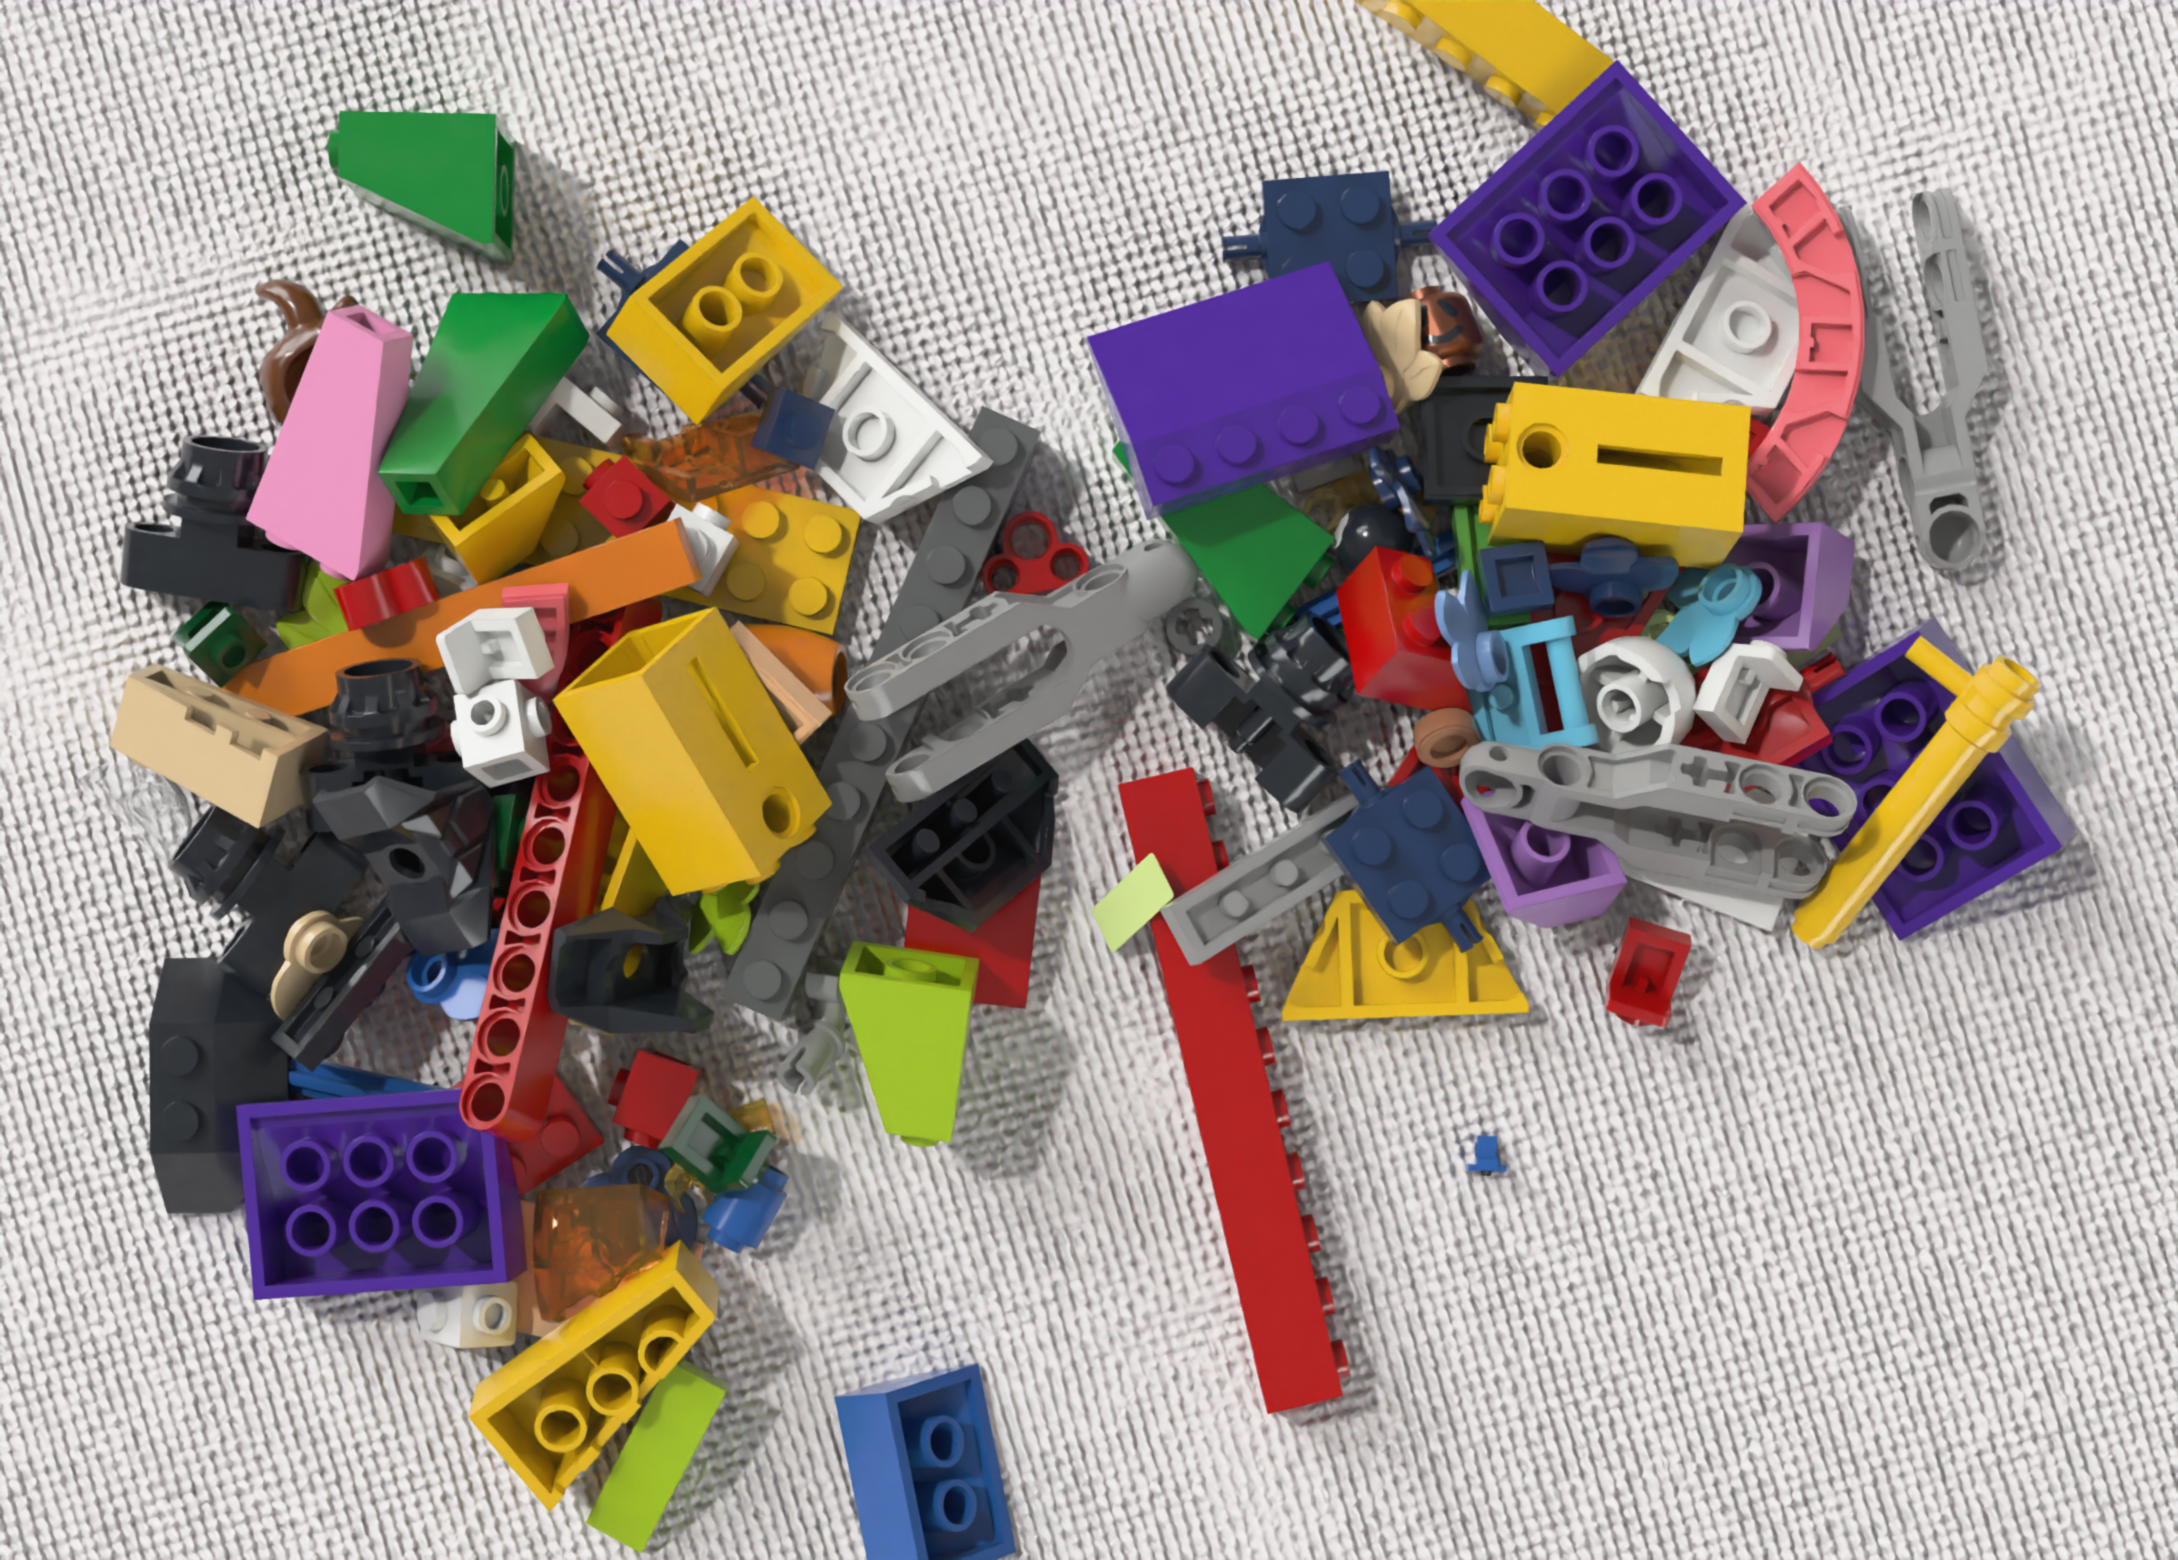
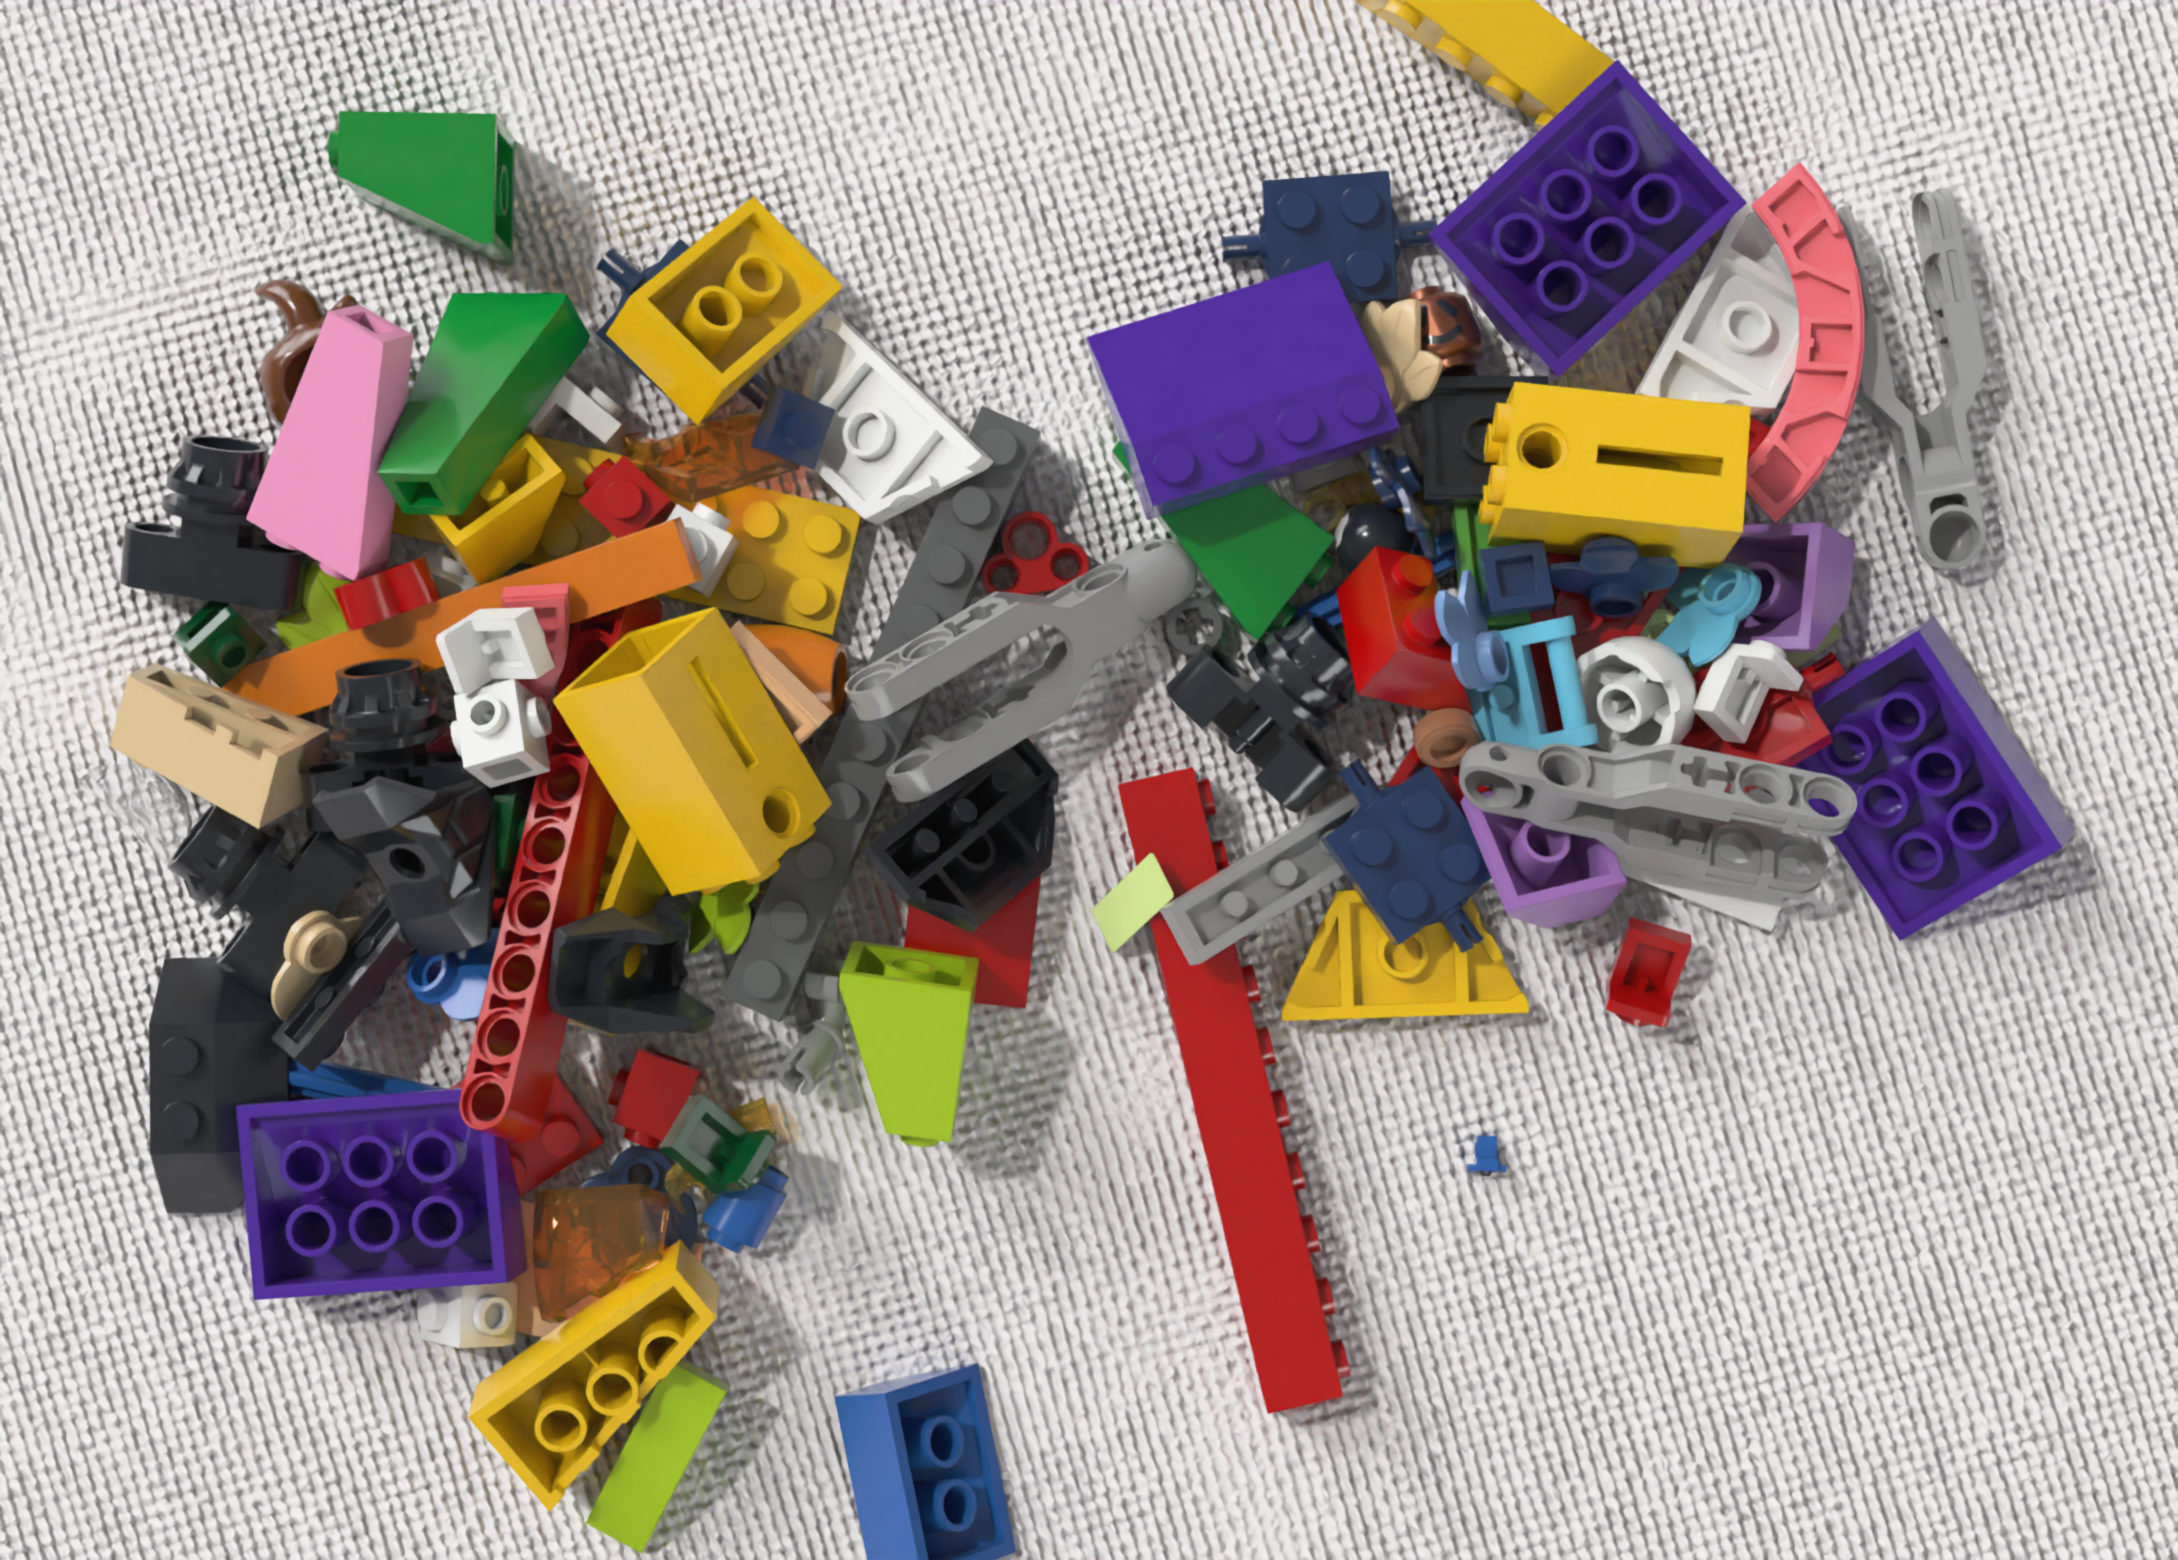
(1974, 726): yellow cylinder -> none

